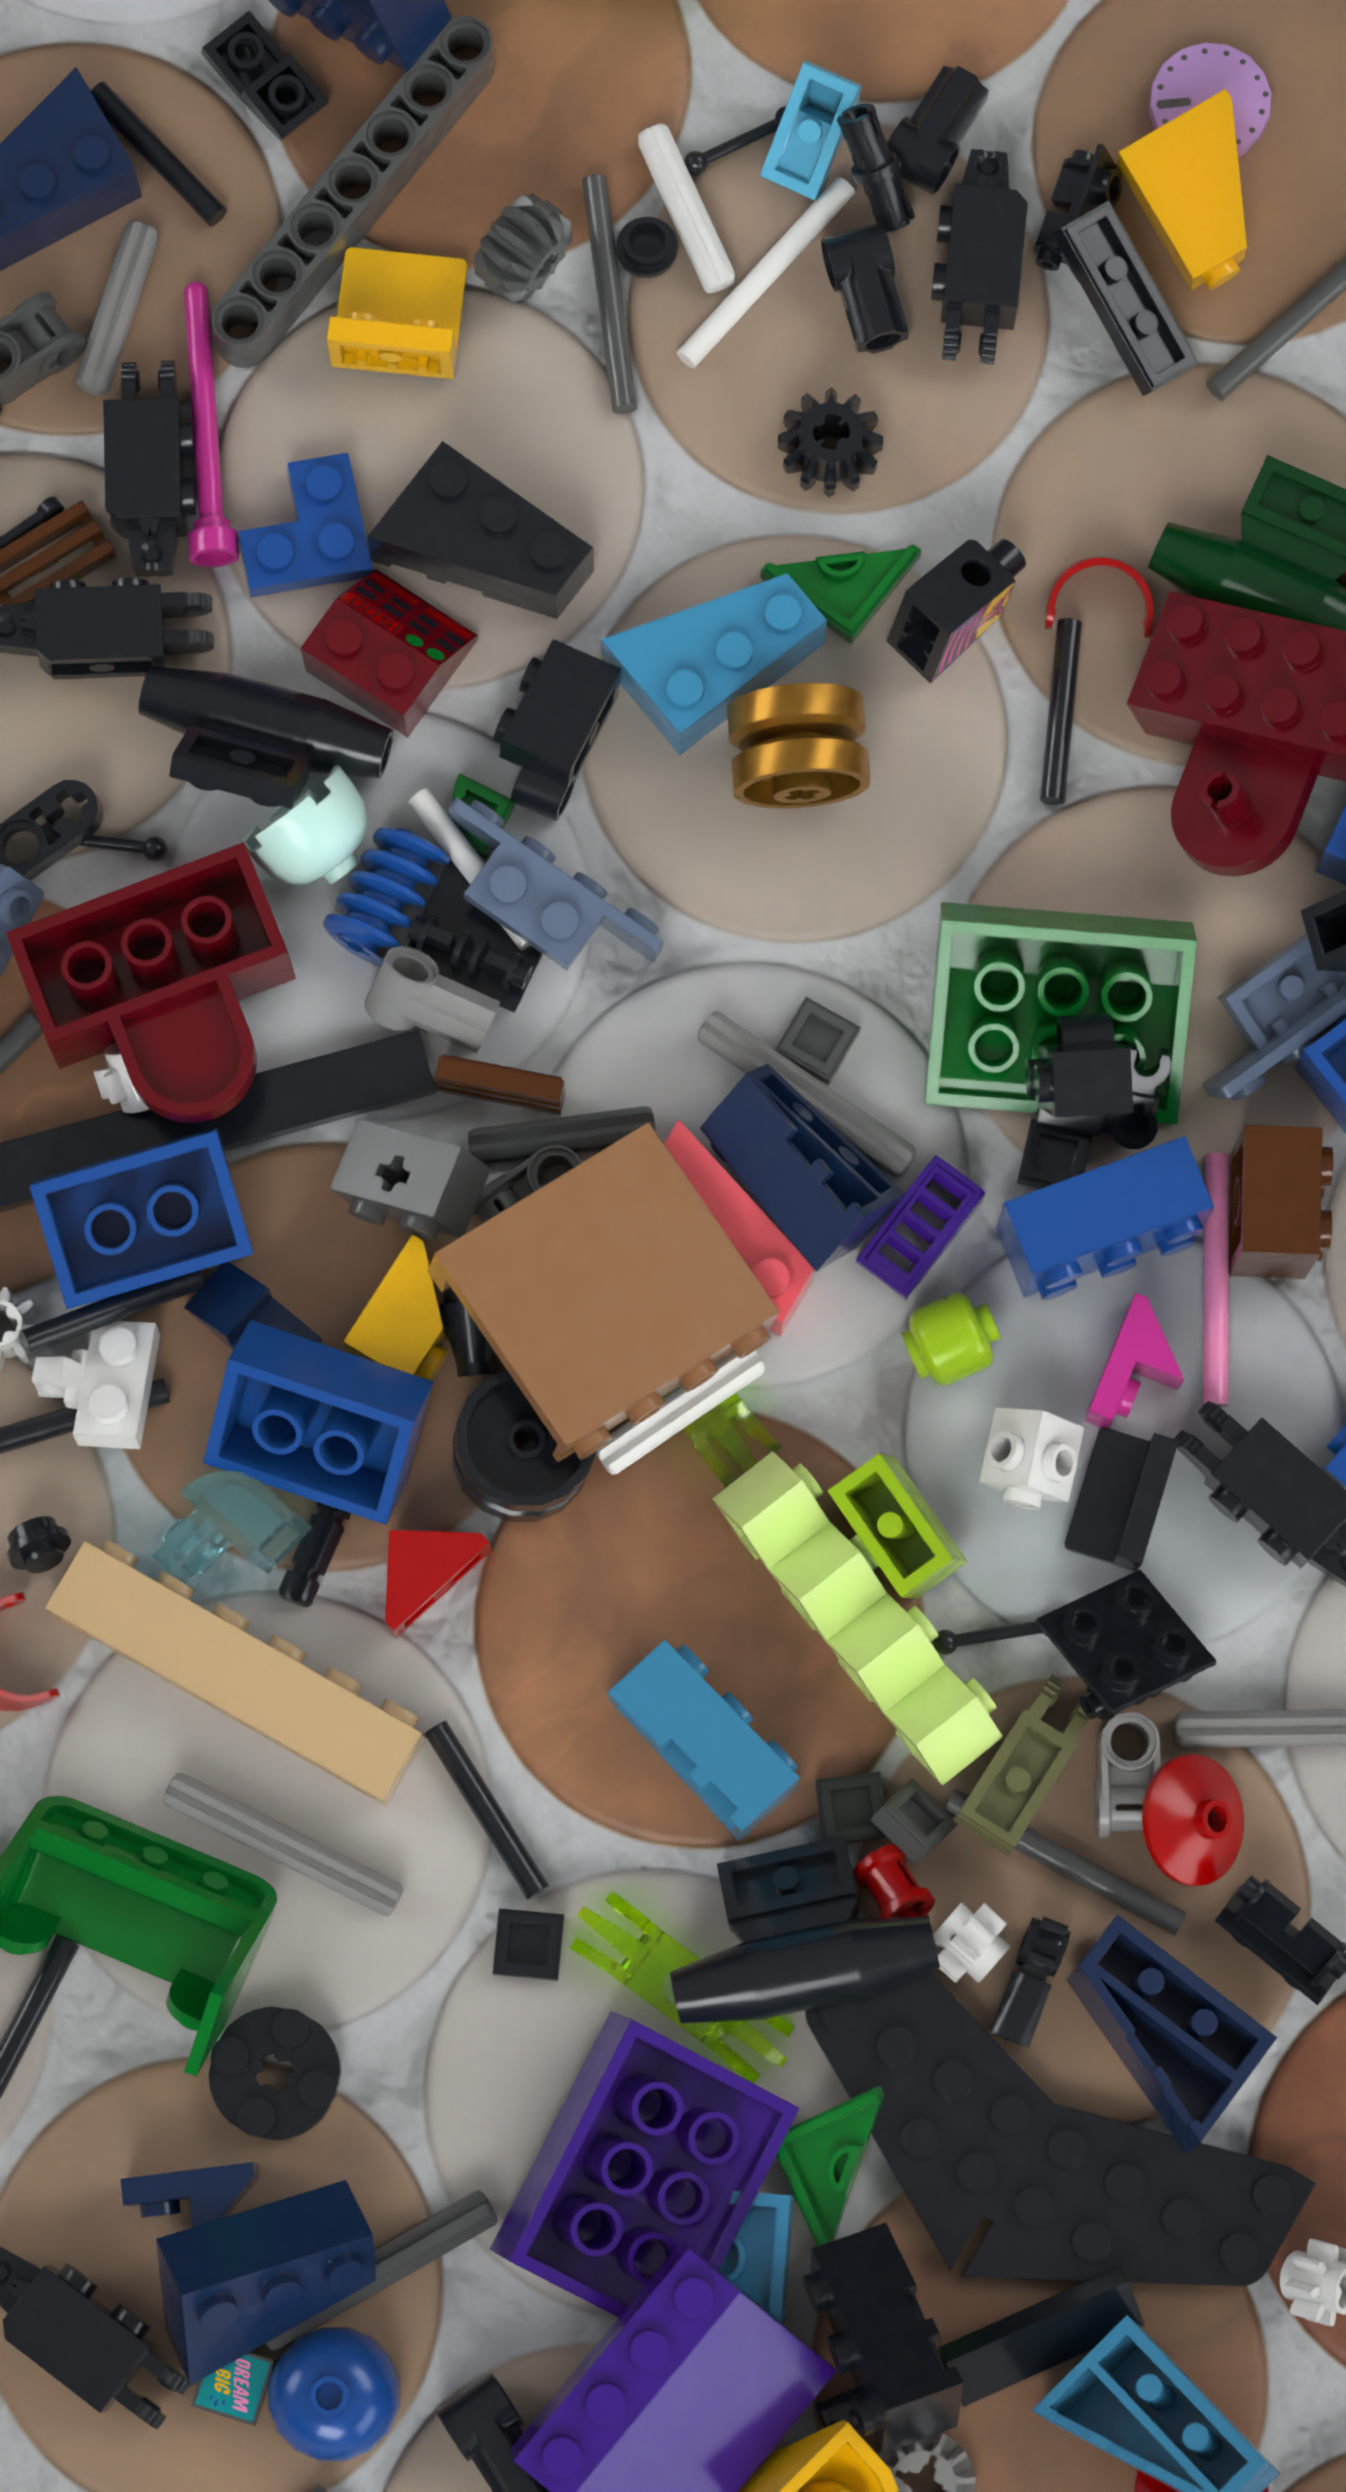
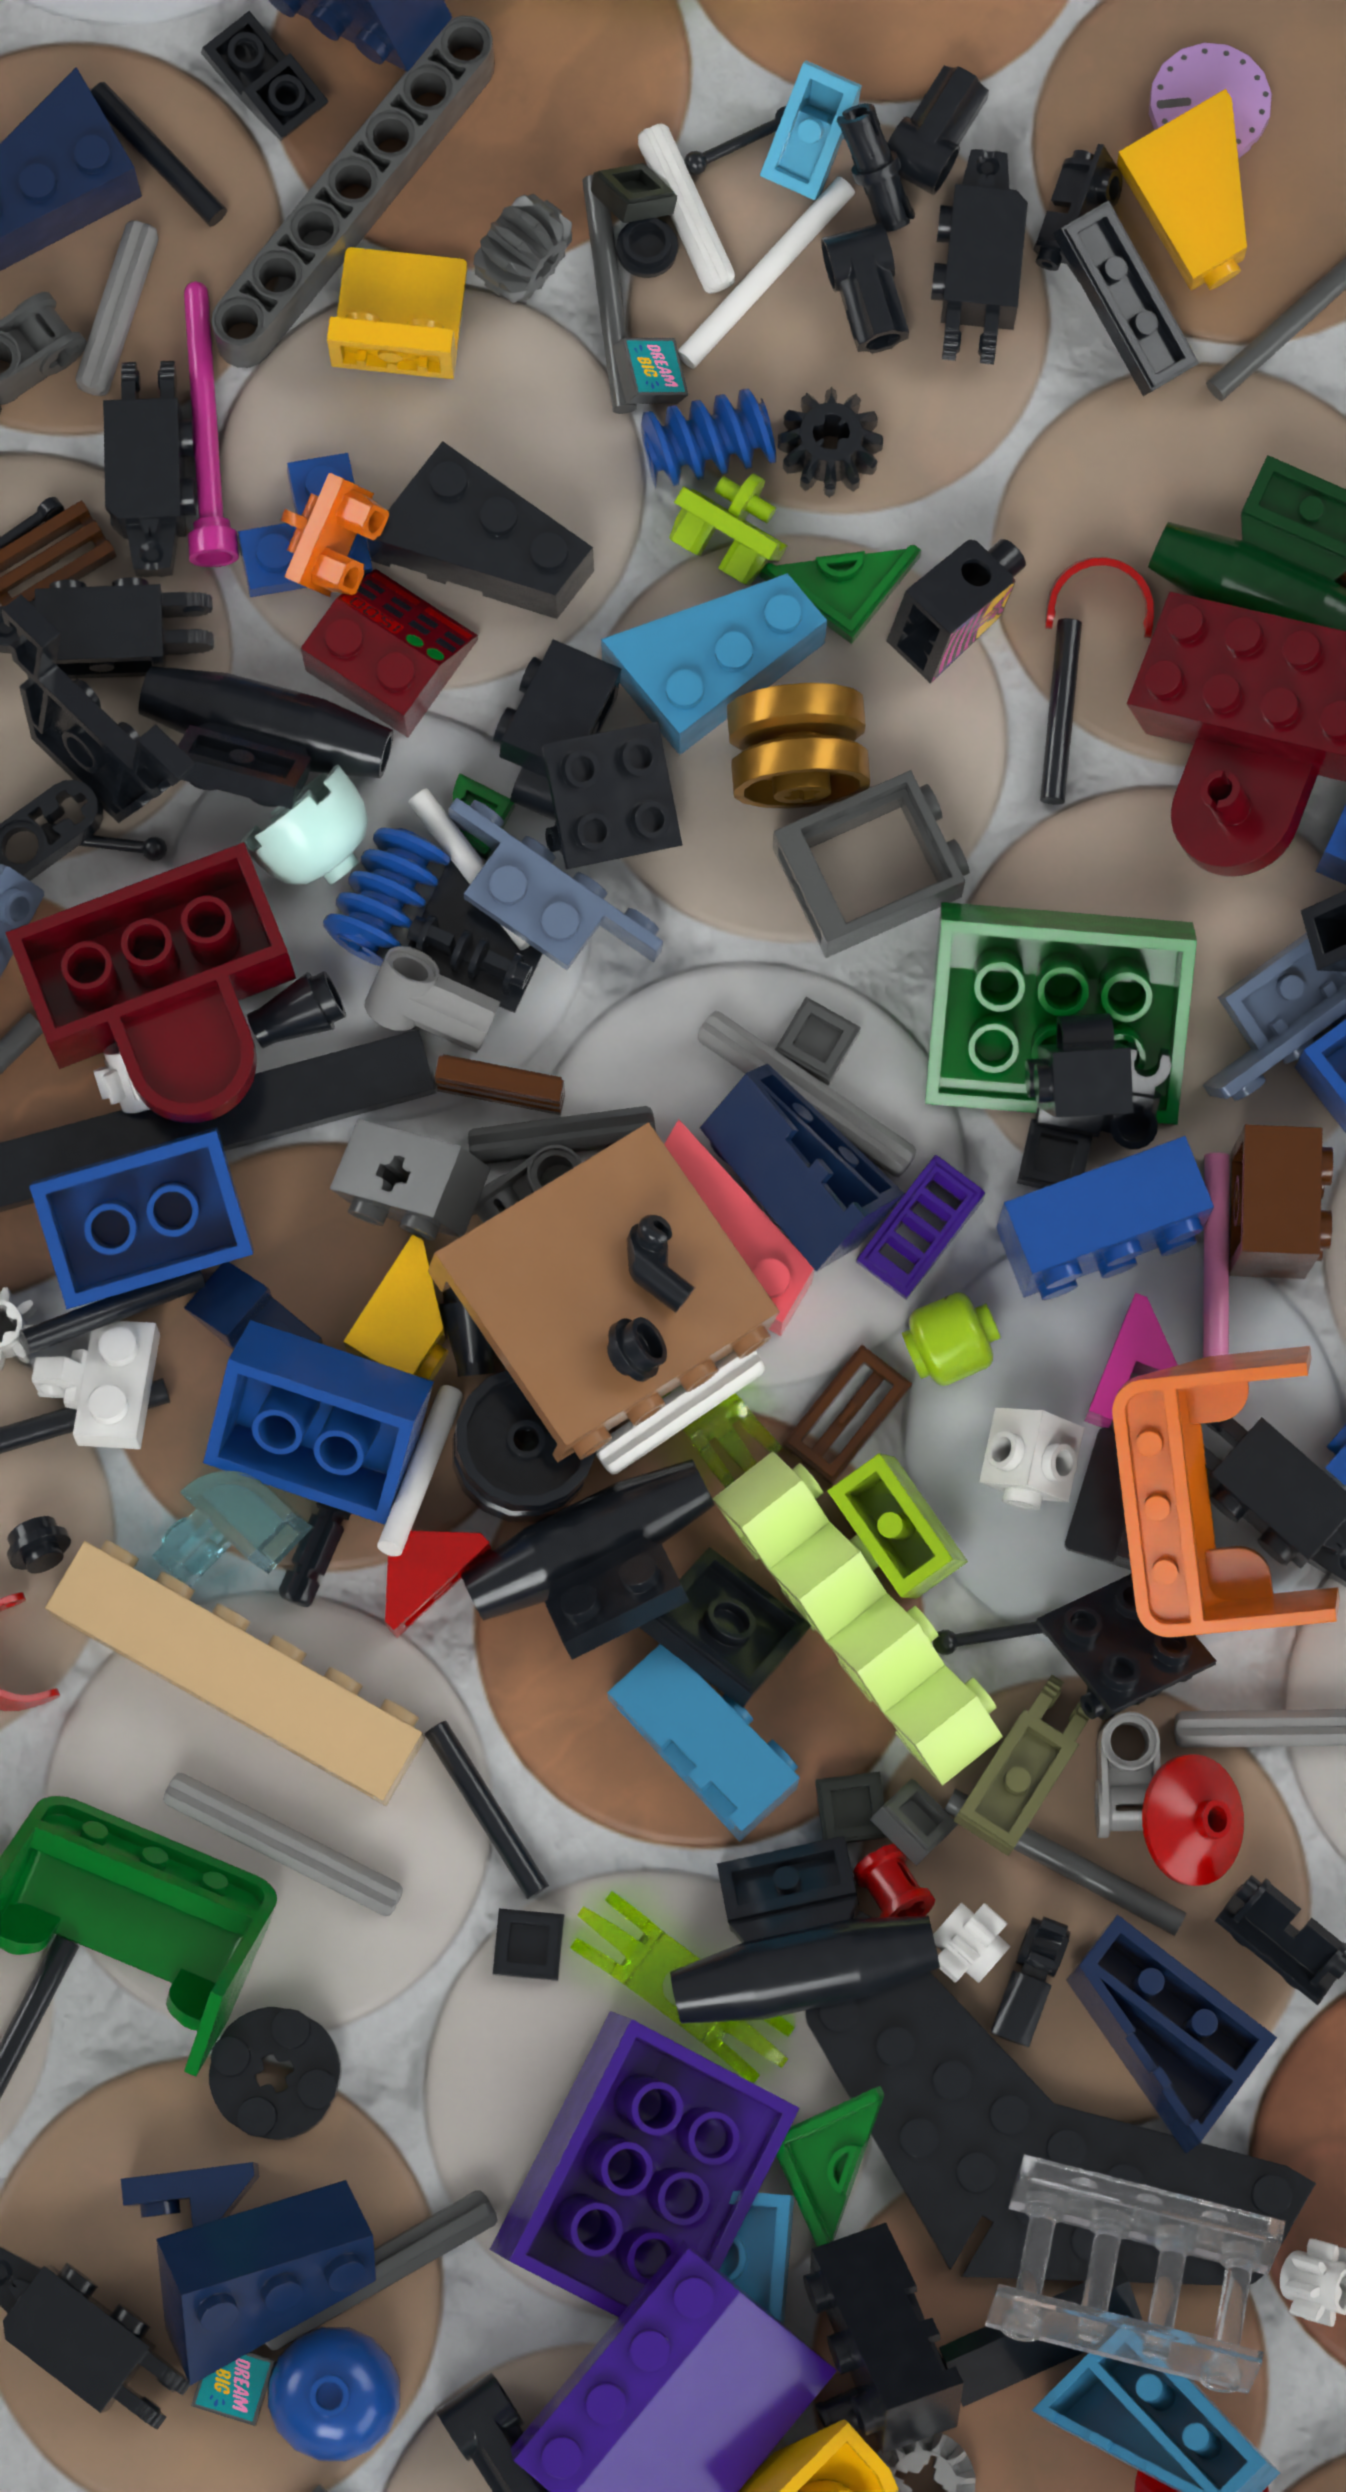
(81, 736): none -> black wing
(298, 1011): none -> black cone
(327, 533): none -> orange hips
(420, 1471): none -> white bar
(597, 1559): none -> black plate
(610, 796): none -> black hinge
(633, 193): none -> pearl dark grey tile
(636, 1348): none -> black plate
(649, 1262): none -> black arm
(650, 370): none -> tile
(702, 516): none -> lime hips
(707, 436): none -> blue piece
(729, 1628): none -> black tile
(813, 1457): none -> reddish brown tile
(921, 810): none -> dark grey window
(1148, 2215): none -> clear fence
(1176, 1570): none -> orange windscreen

